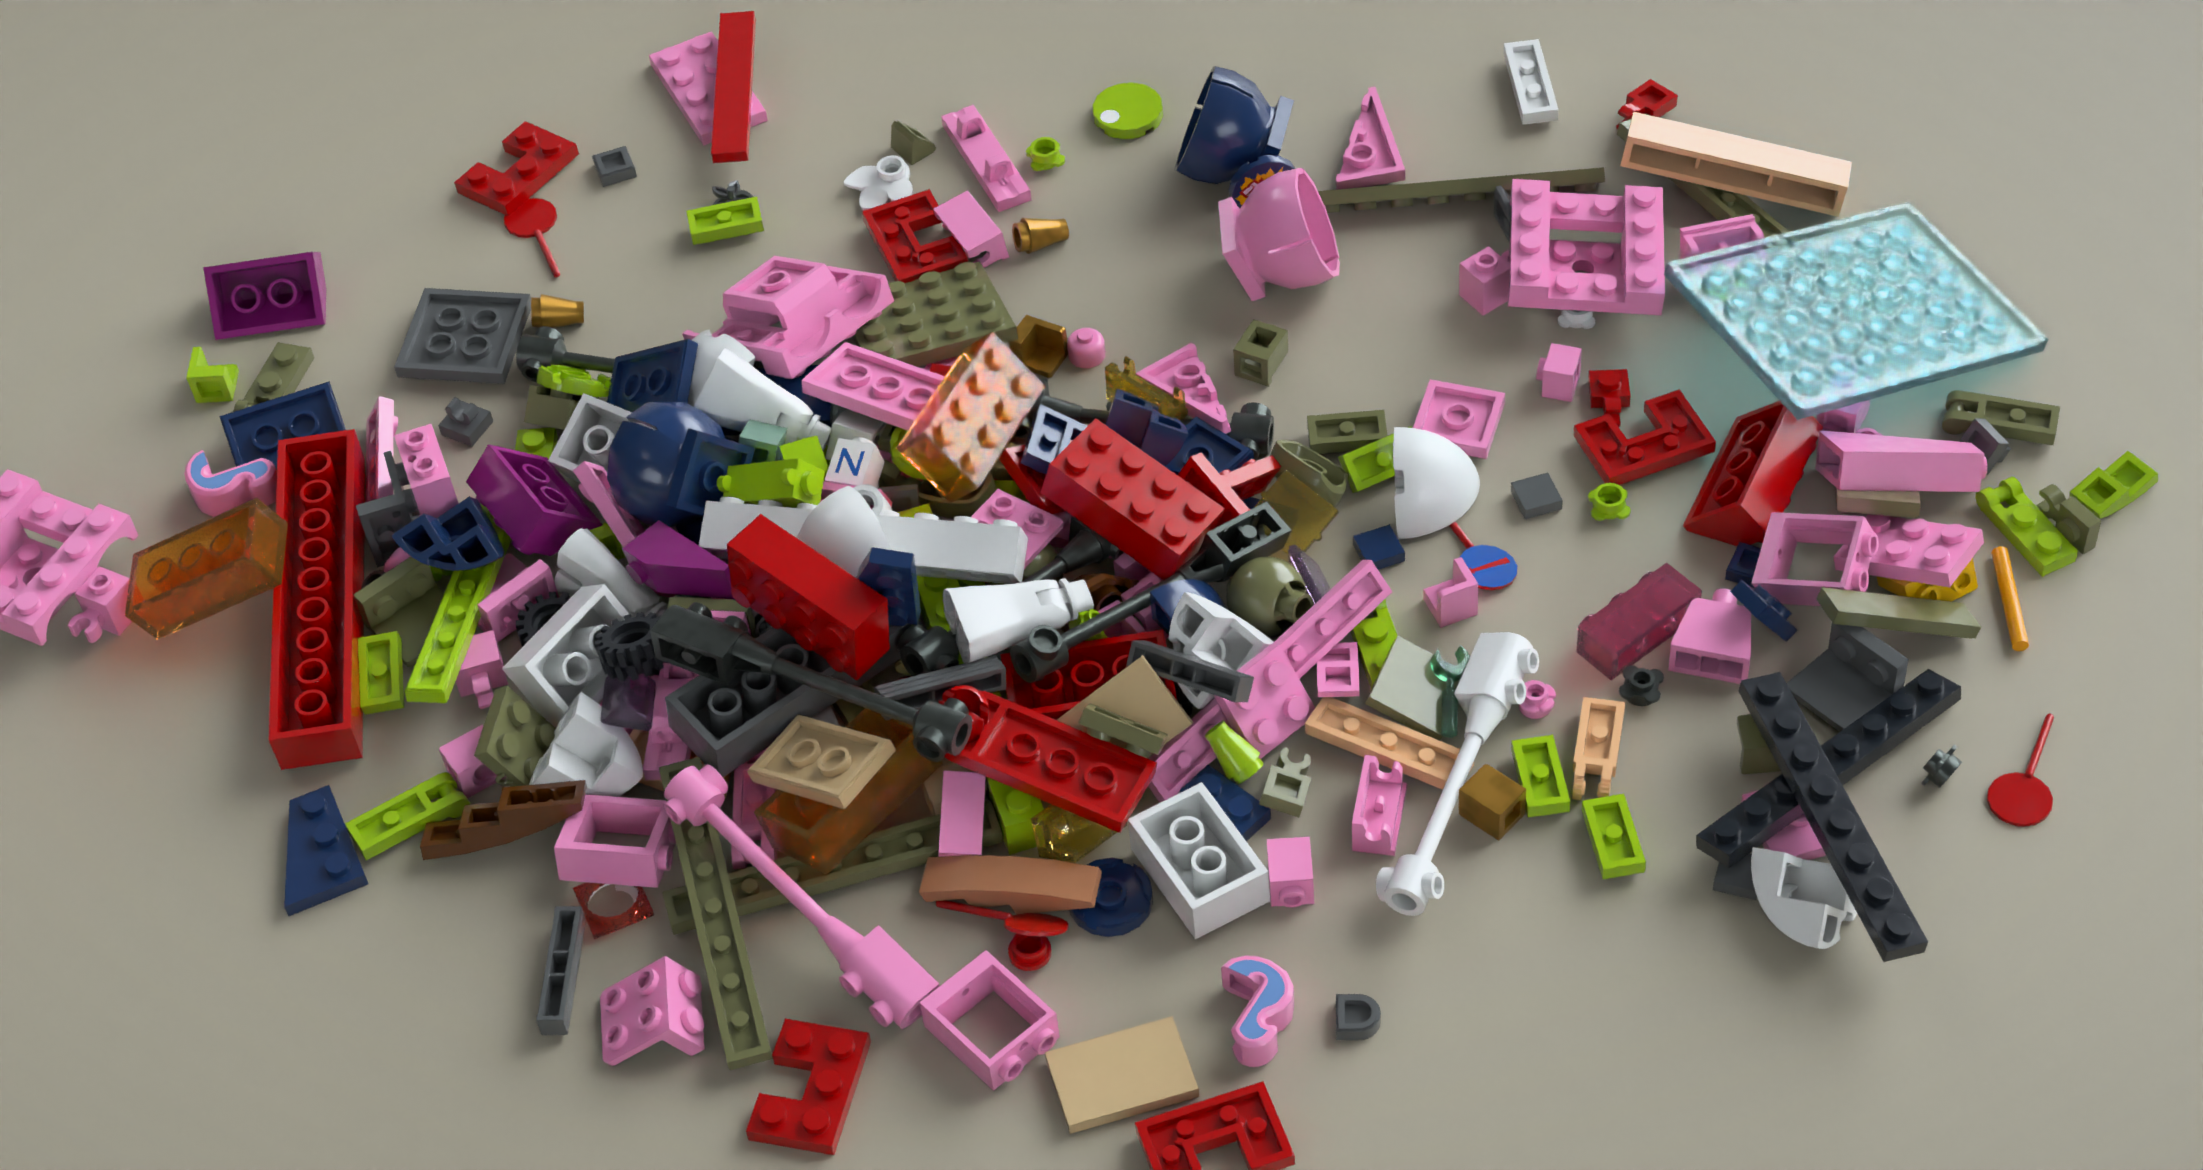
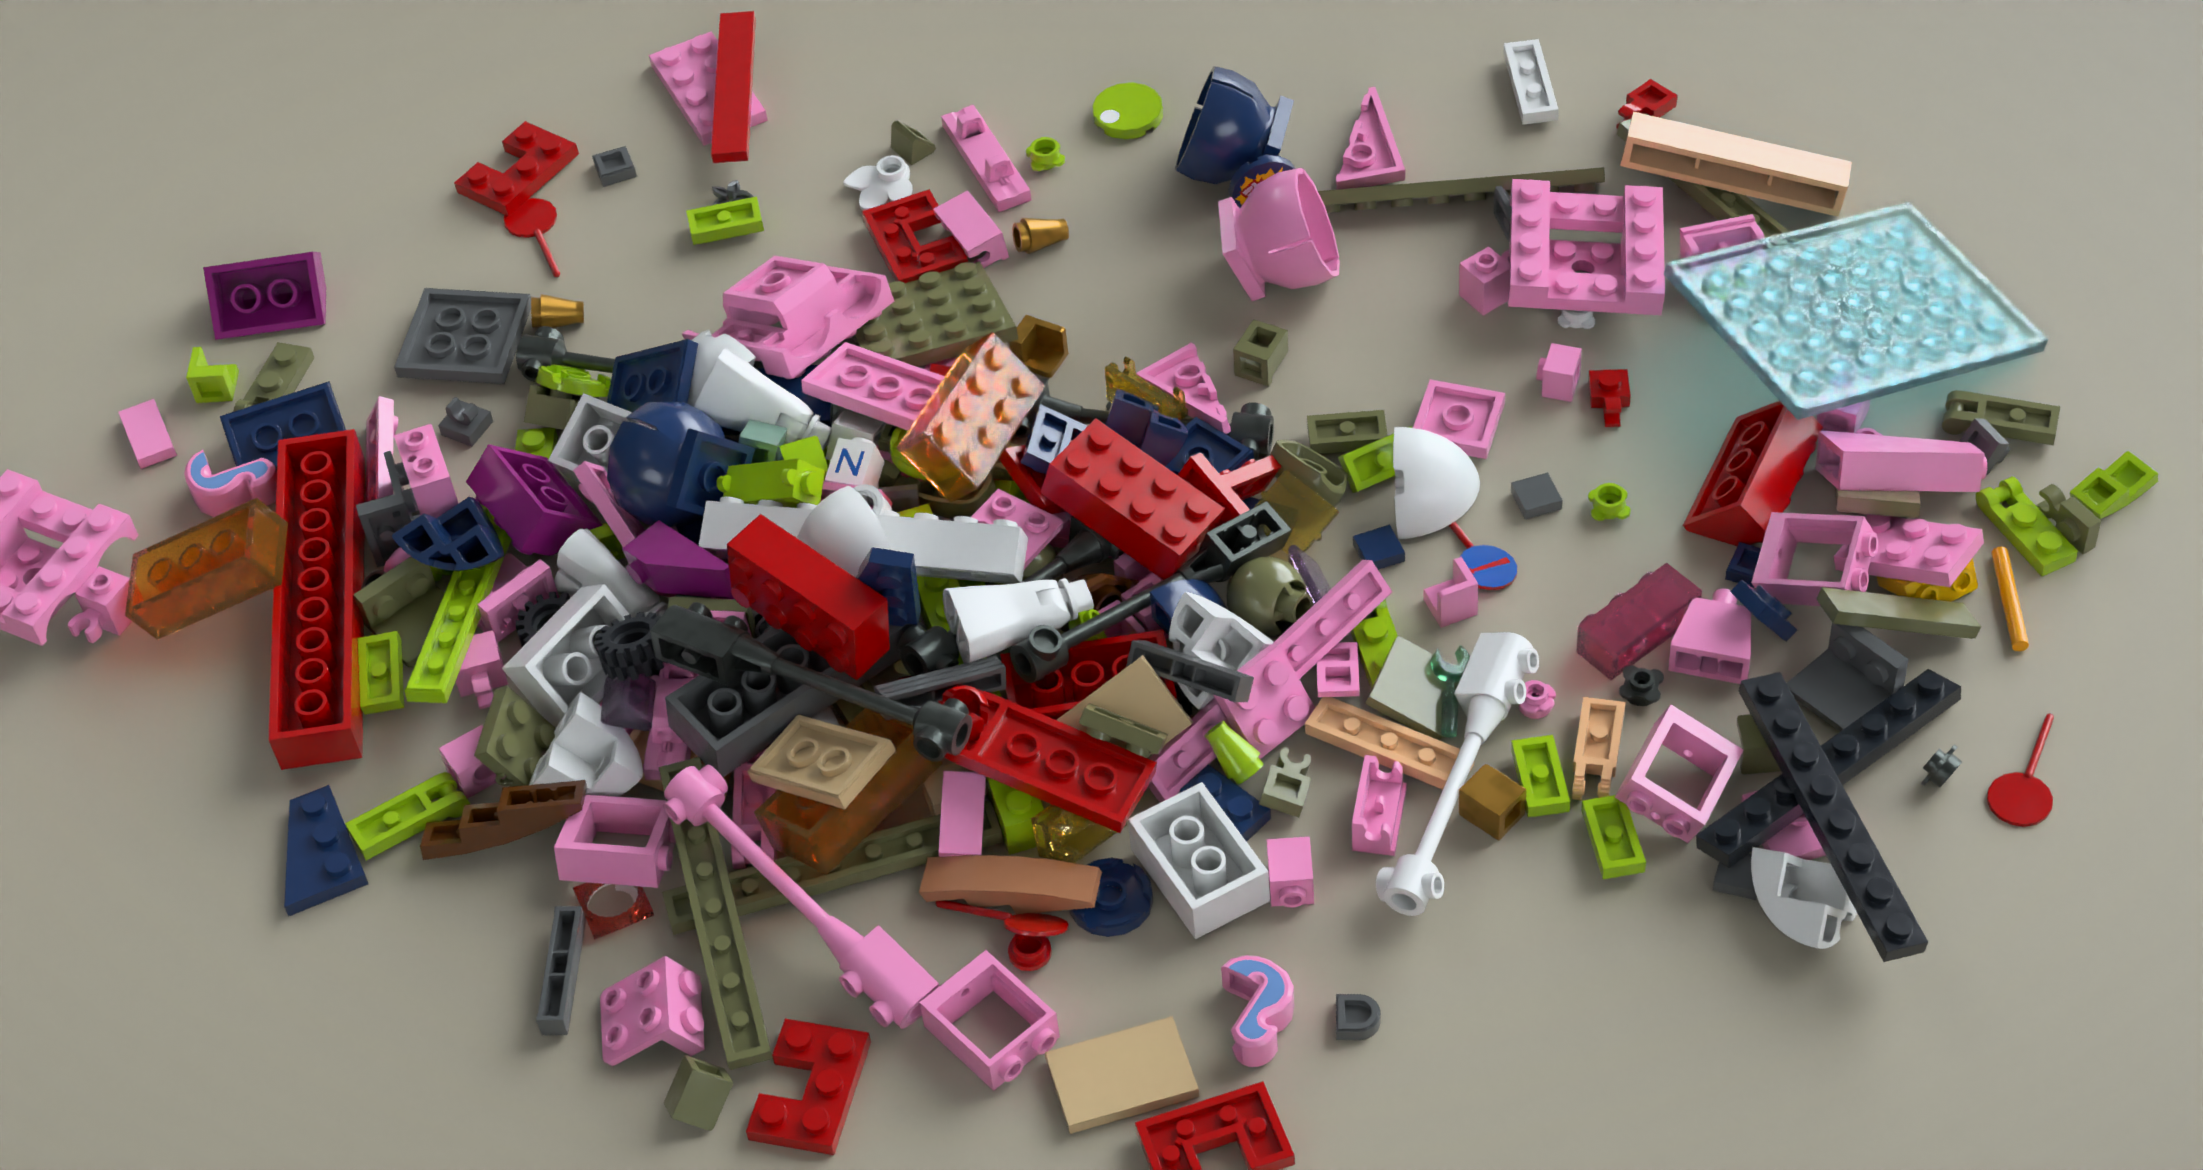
(147, 433): none -> bright pink tile
(698, 1093): none -> olive panel
(1086, 348): bright pink piece -> none
(1677, 439): red plate -> none
(1698, 746): none -> bright pink window

